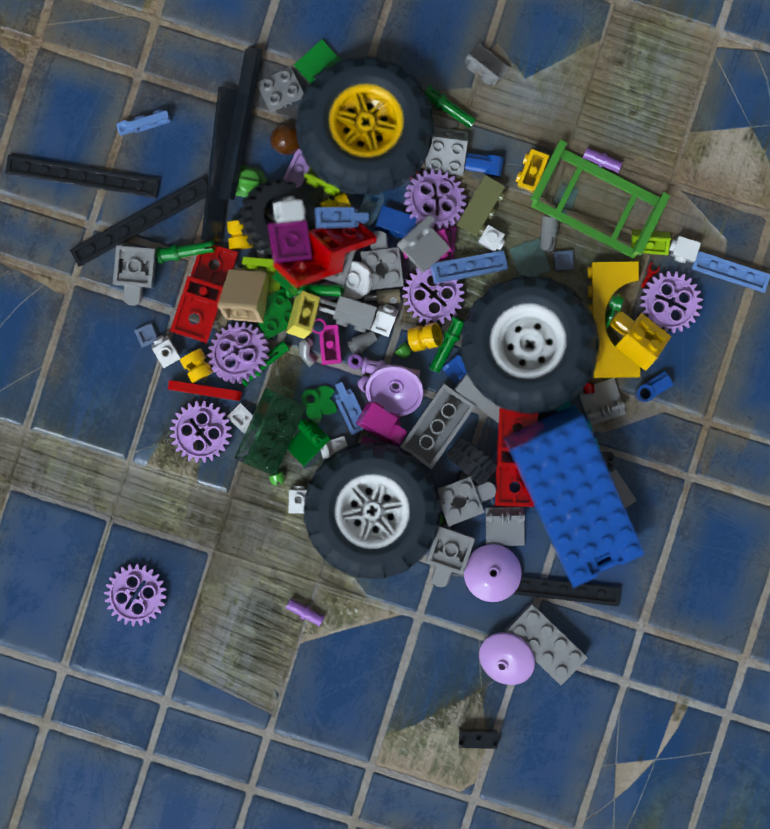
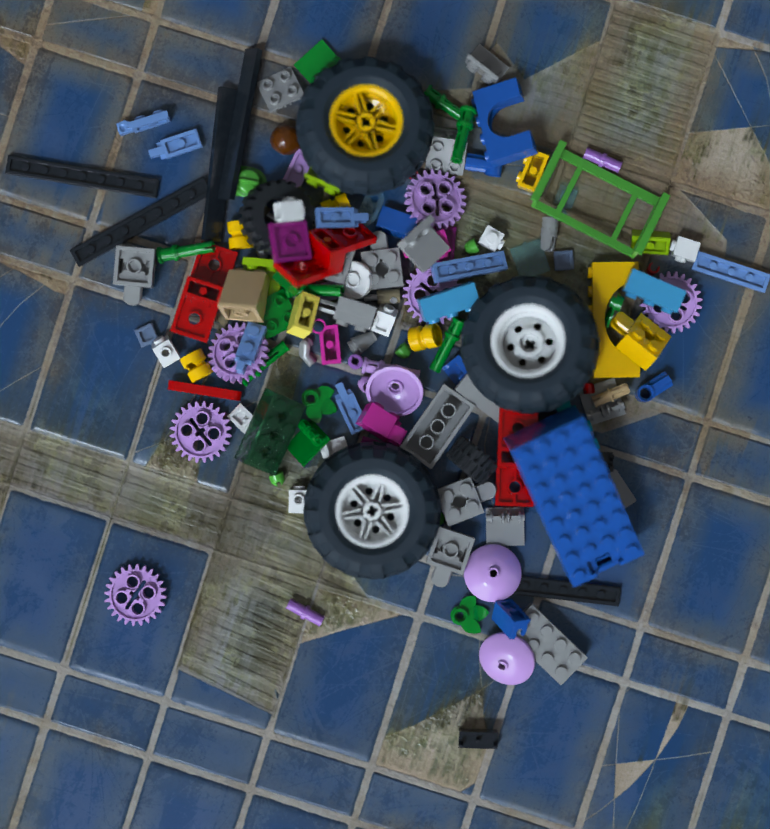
(177, 145): none -> medium blue hinge
(249, 346): none -> medium blue hinge
(447, 302): none -> dark azure brick
(464, 126): none -> green pin
(472, 247): none -> bright green hinge
(472, 615): none -> green plate
(481, 207): olive brick -> none
(488, 103): none -> blue arch
(510, 618): none -> blue hinge
(610, 394): none -> tan axle
(653, 291): none -> dark azure brick

